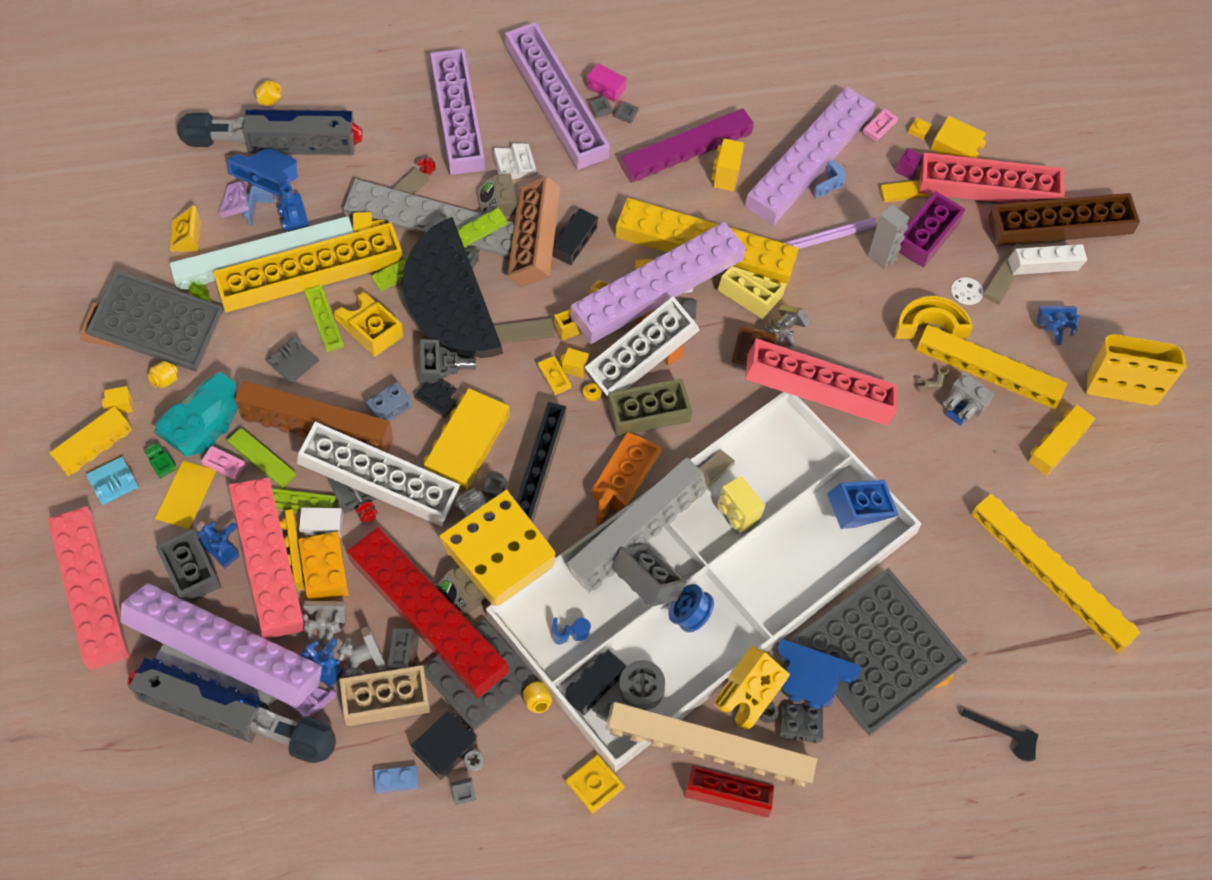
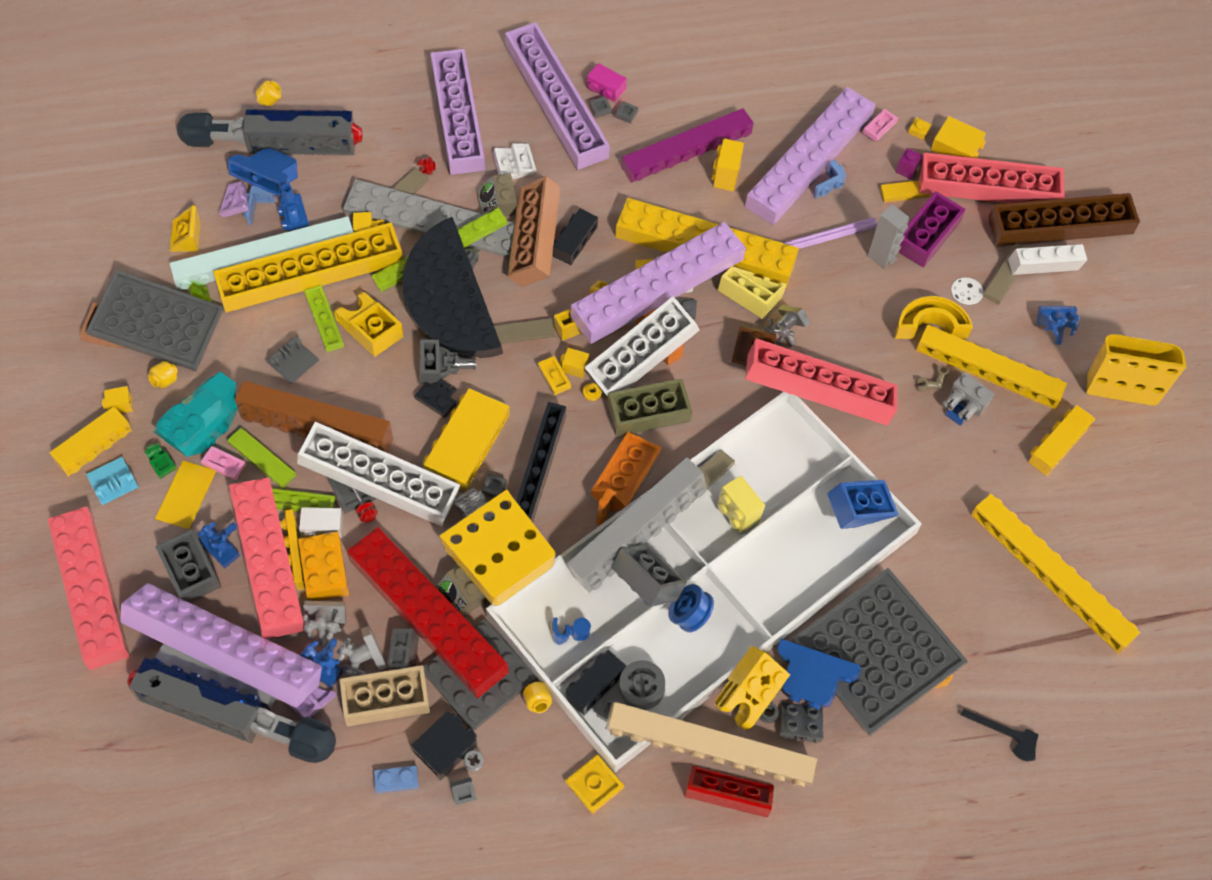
(389, 402): sand blue brick -> none

